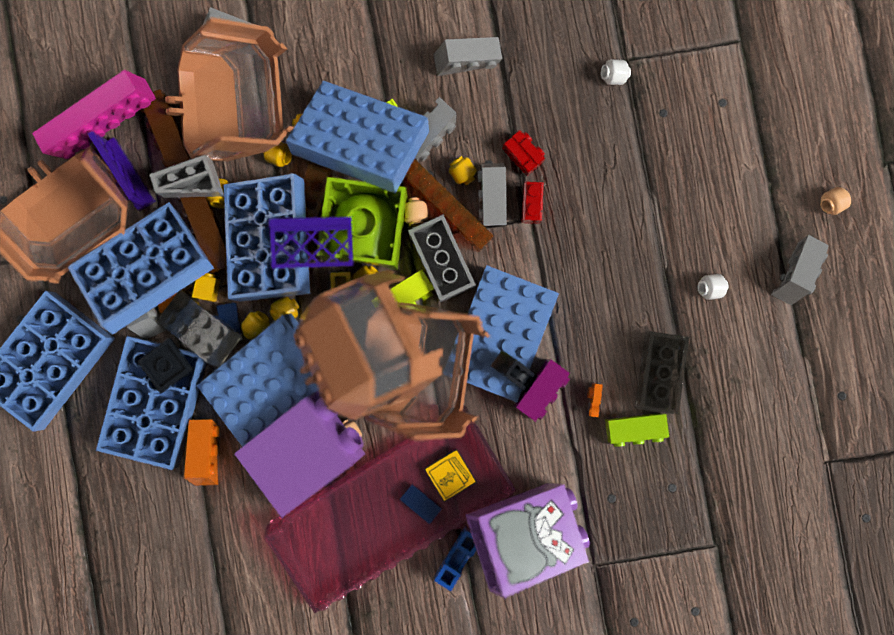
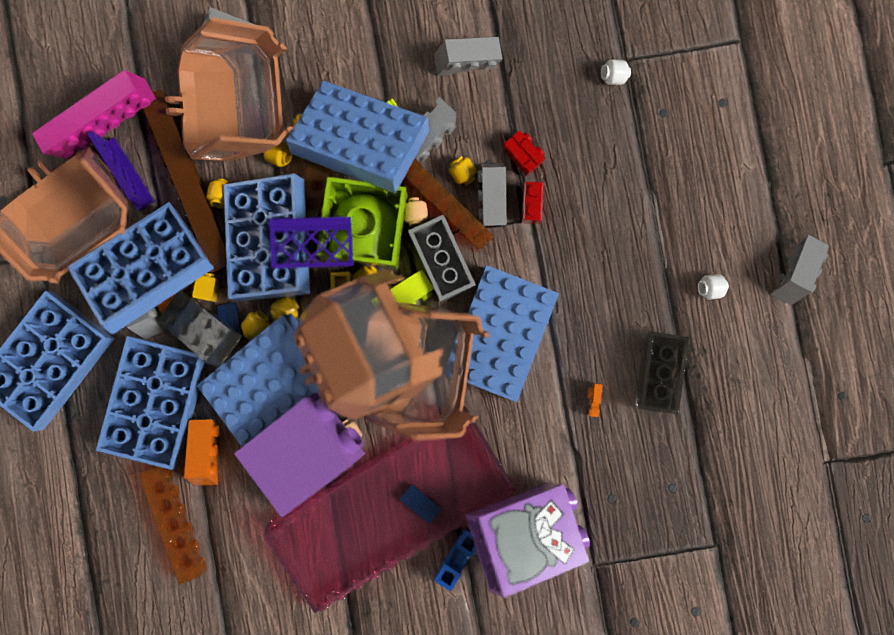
(165, 365): black tile -> none
(183, 570): none -> clear orange brick
(188, 179): light grey wedge -> none
(450, 475): yellow tile -> none
(514, 370): black arch -> none
(543, 390): magenta brick -> none
(637, 429): lime brick -> none
(835, 201): light nougat head -> none

